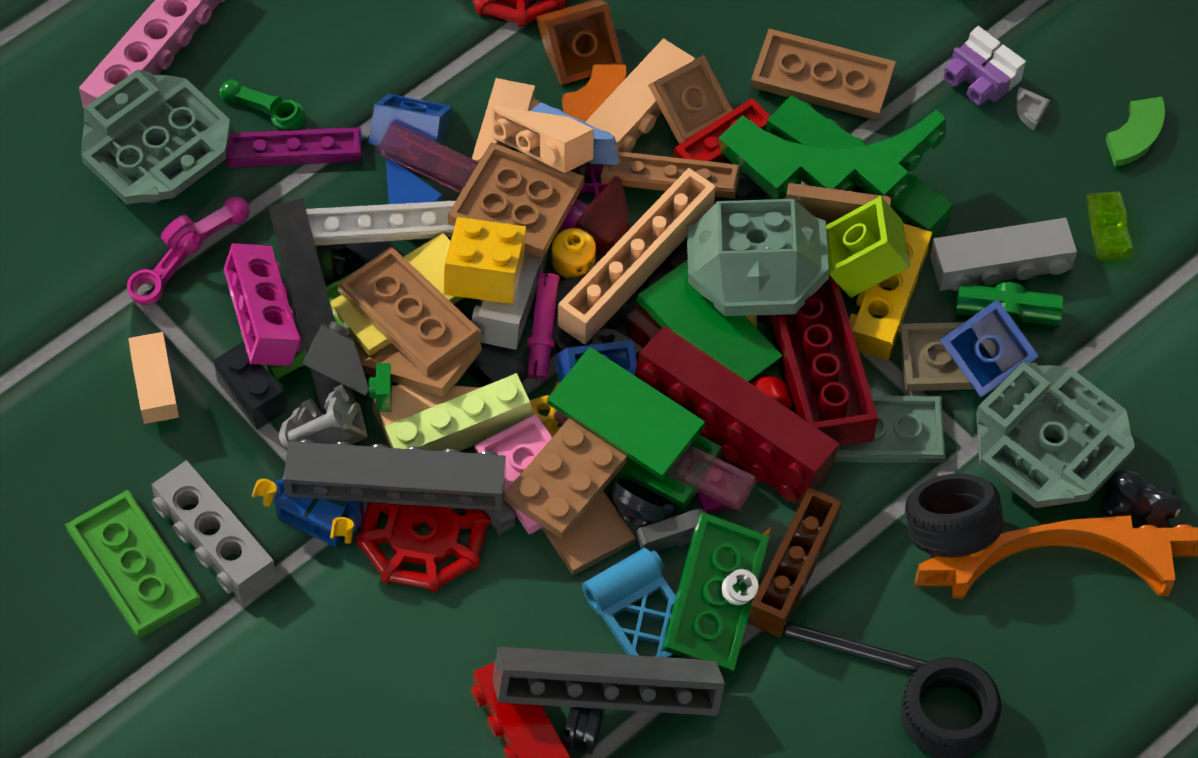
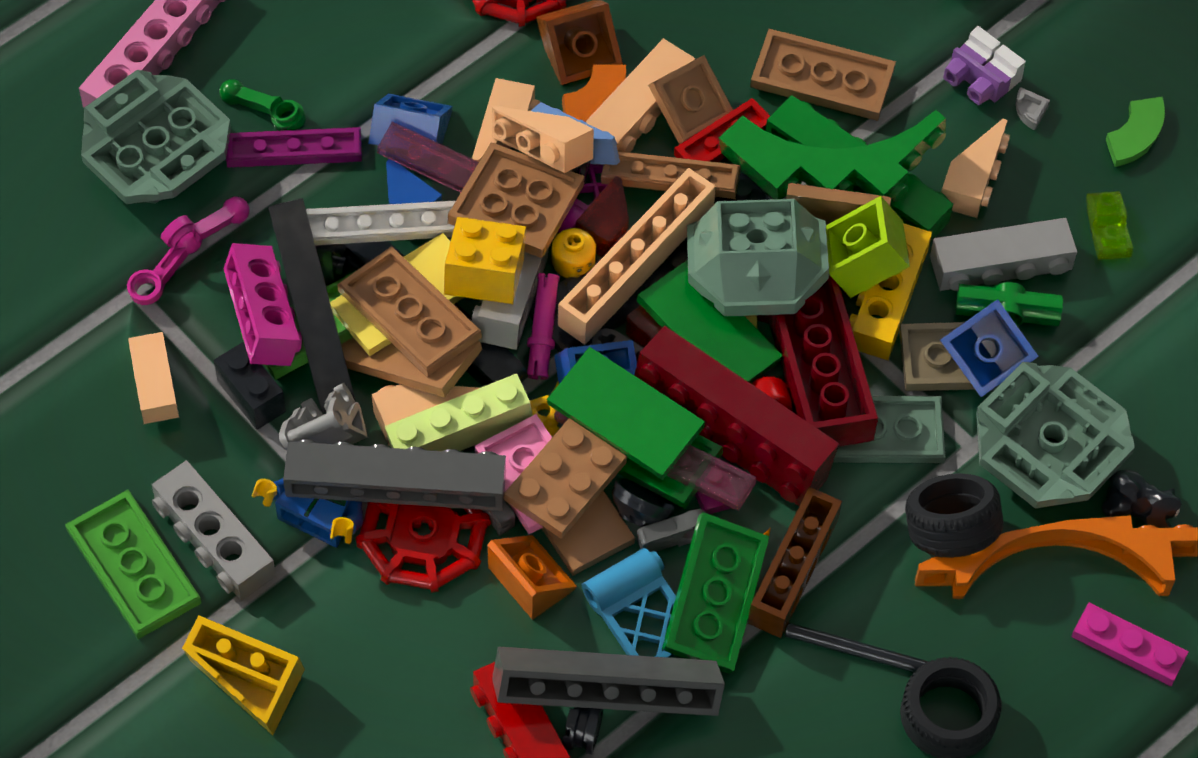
(245, 669): none -> yellow wedge
(337, 357): dark grey slope -> none
(381, 387): green plate -> none
(528, 573): none -> orange slope
(736, 598): white bush -> none
(971, 170): none -> light nougat slope
(1129, 644): none -> dark pink plate

